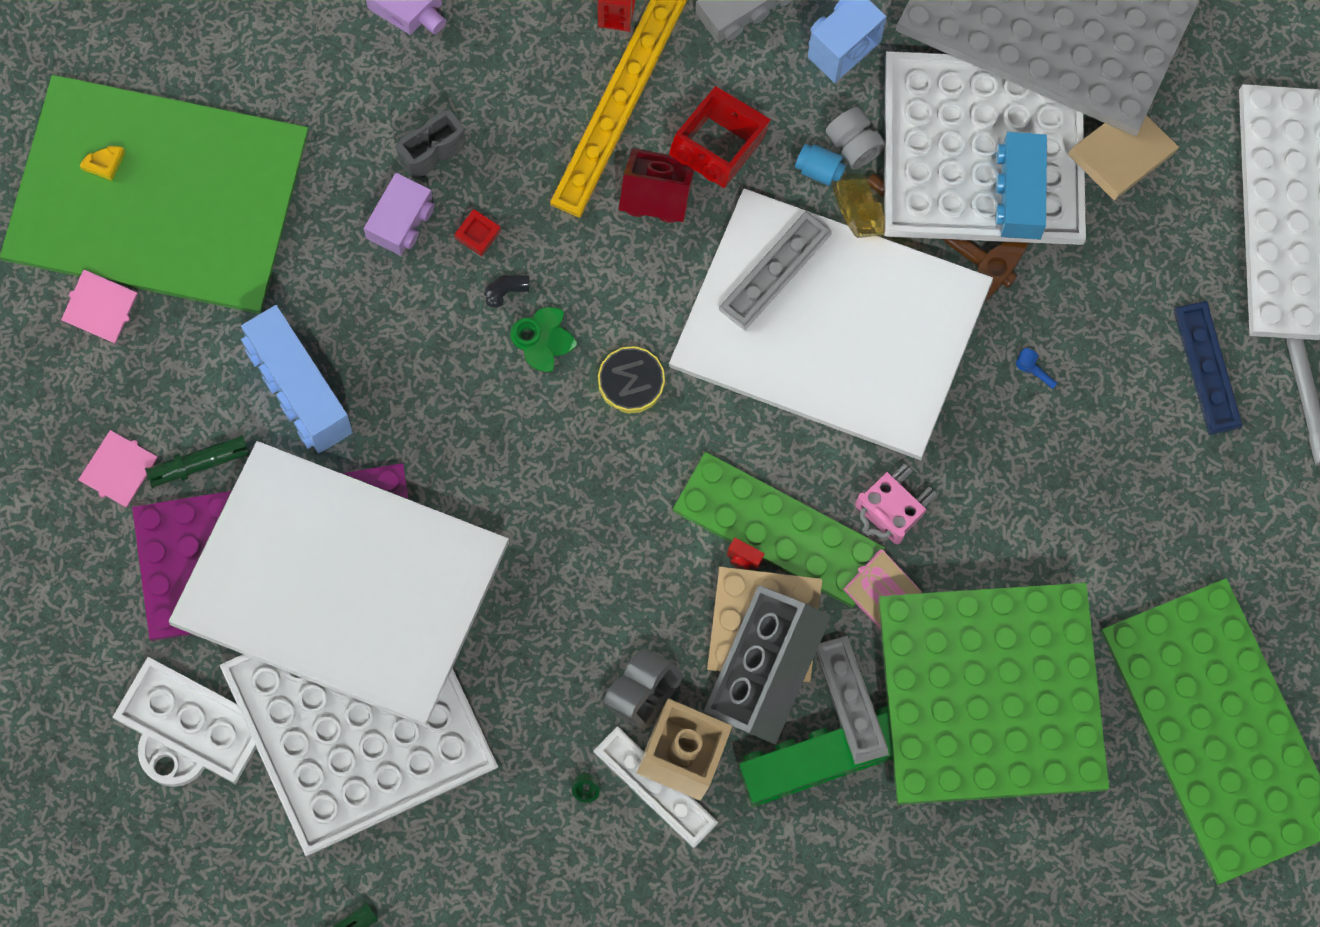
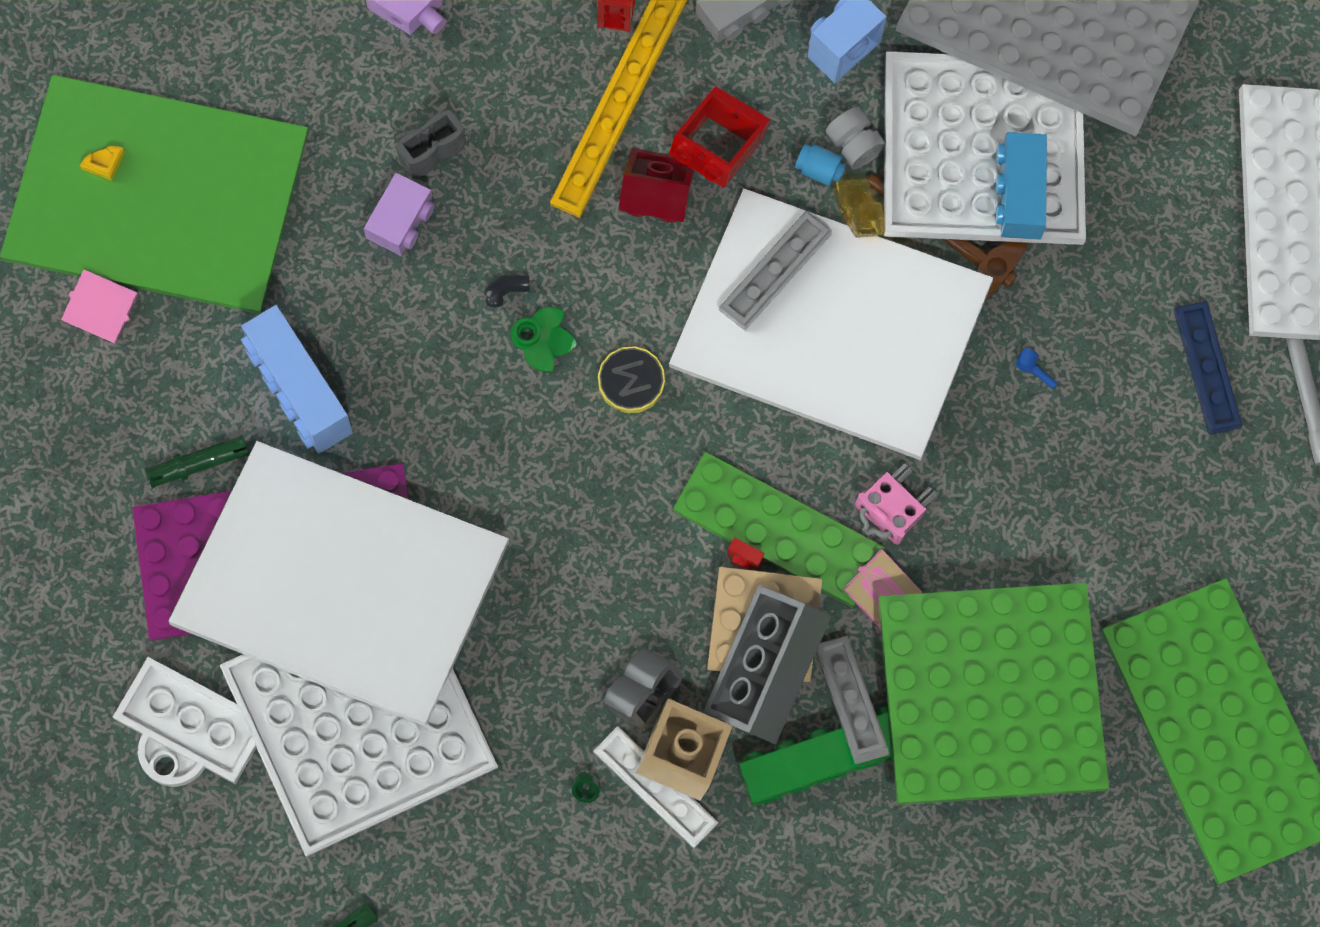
(117, 468): bright pink piece -> none
(477, 232): red plate -> none
(1120, 159): tan tile -> none

